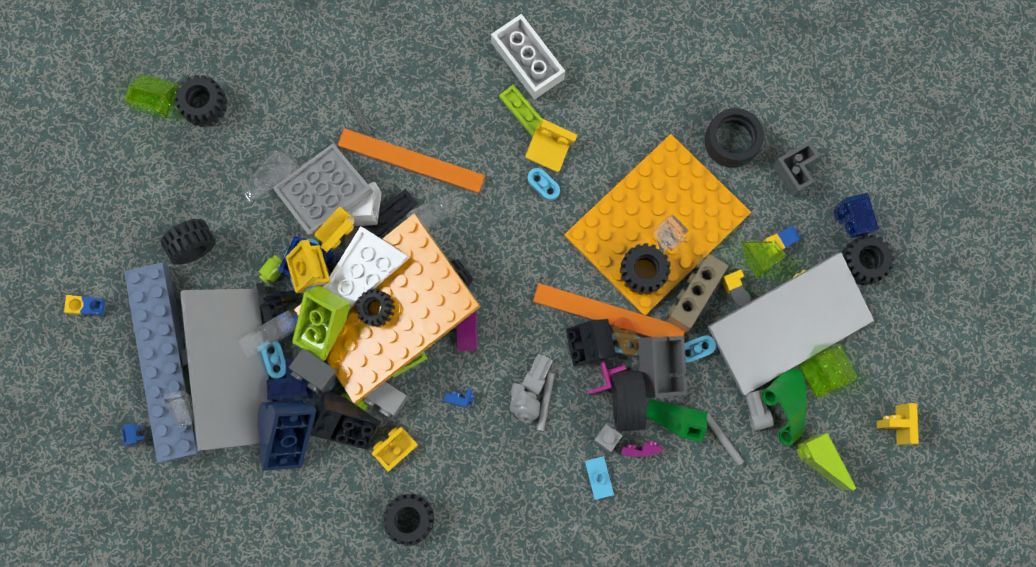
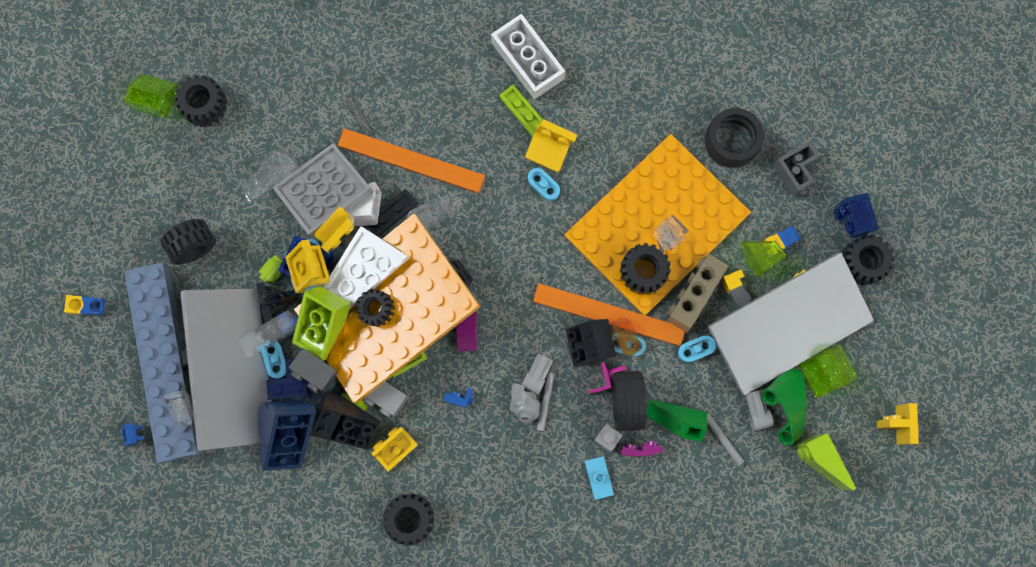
(658, 360): dark grey piece -> none

